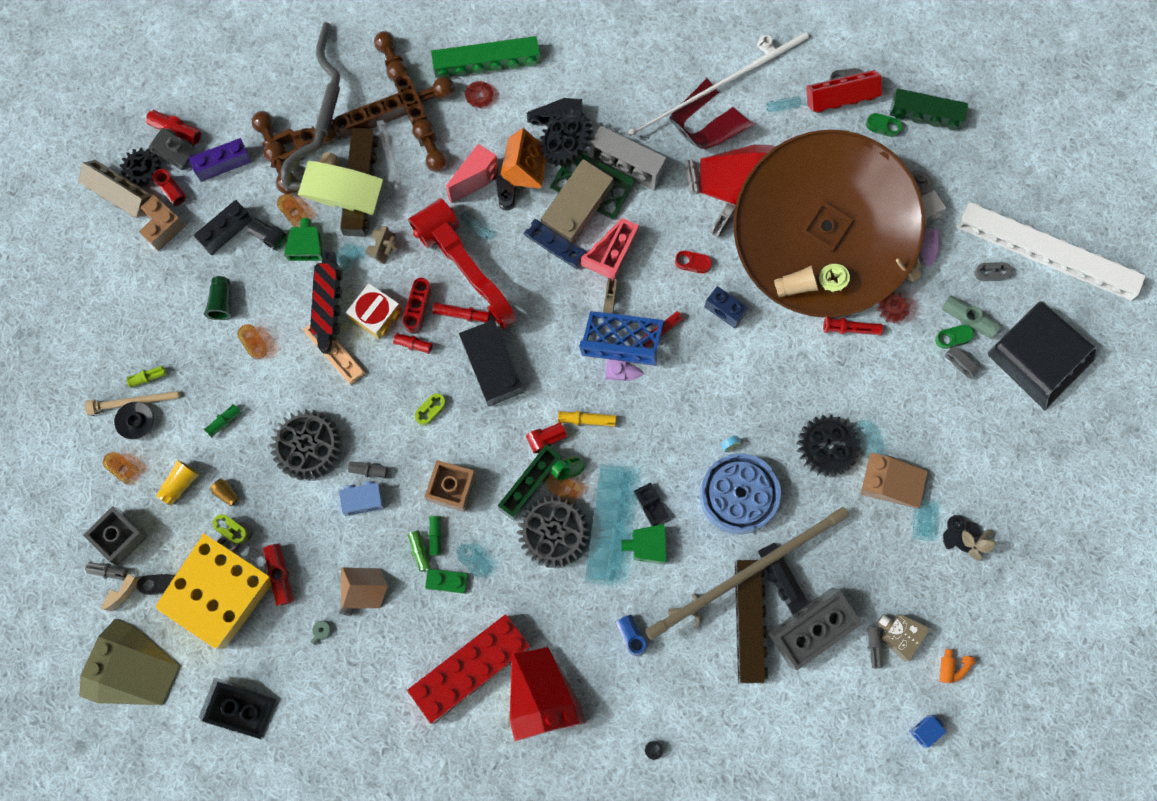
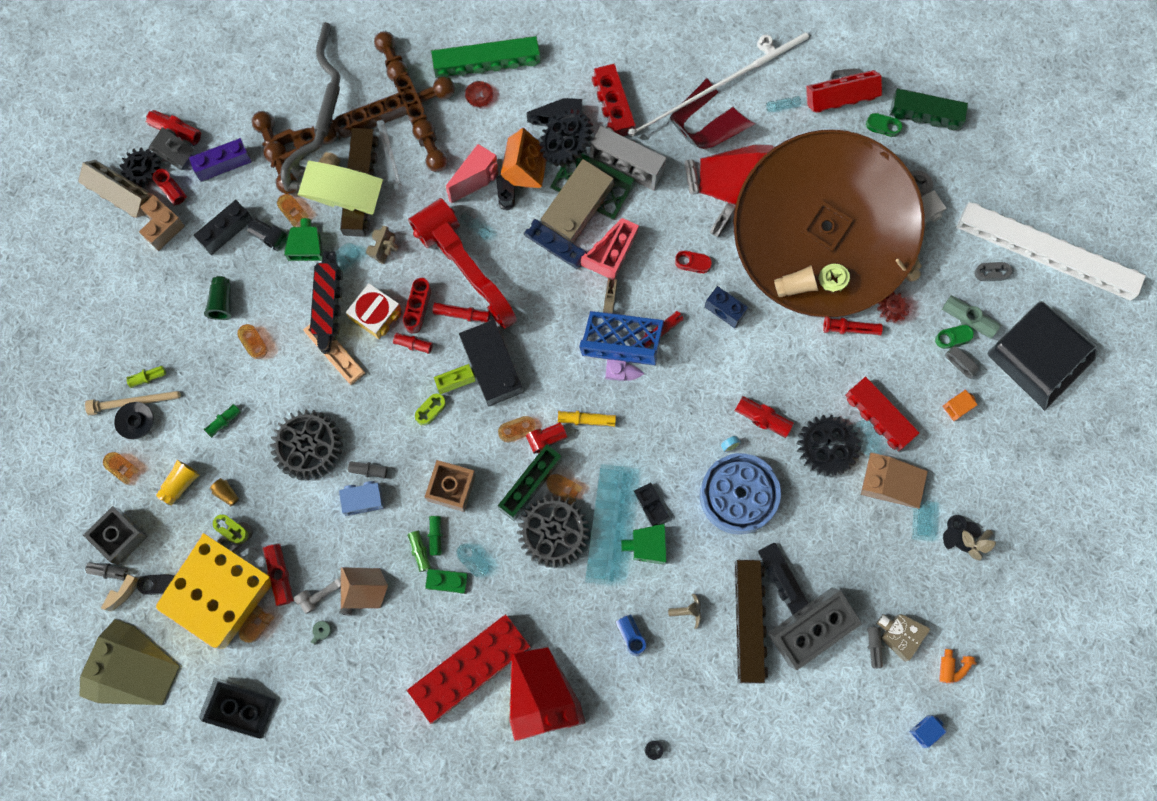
(250, 631): none -> clear orange plate
(307, 601): none -> light grey brick
(454, 379): none -> lime plate
(516, 428): none -> clear orange plate
(568, 468): green piece -> none
(609, 76): none -> red brick
(663, 625): dark tan piece -> none
(764, 416): none -> red piece
(882, 414): none -> red brick
(930, 246): lavender plate -> none
(960, 405): none -> orange brick

